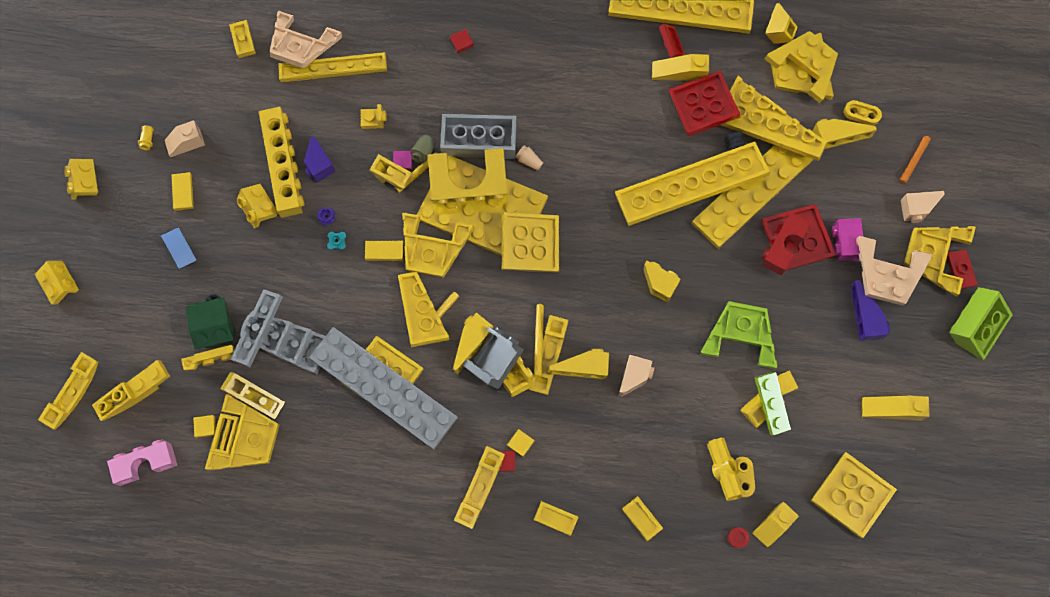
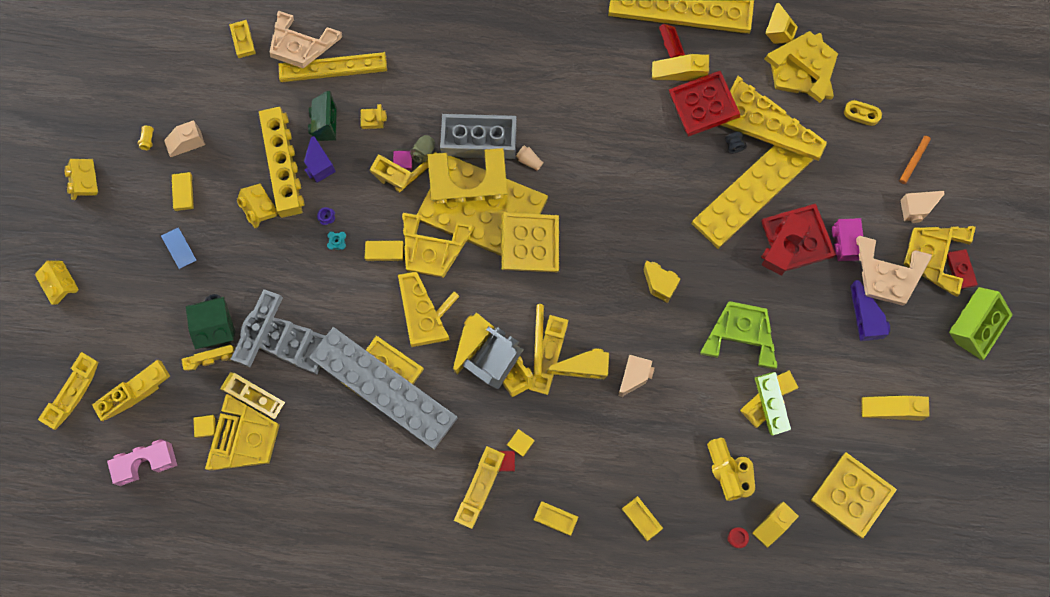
(323, 117): none -> dark green slope
(461, 41): red tile -> none
(692, 183): yellow plate -> none
(841, 132): yellow slope -> none

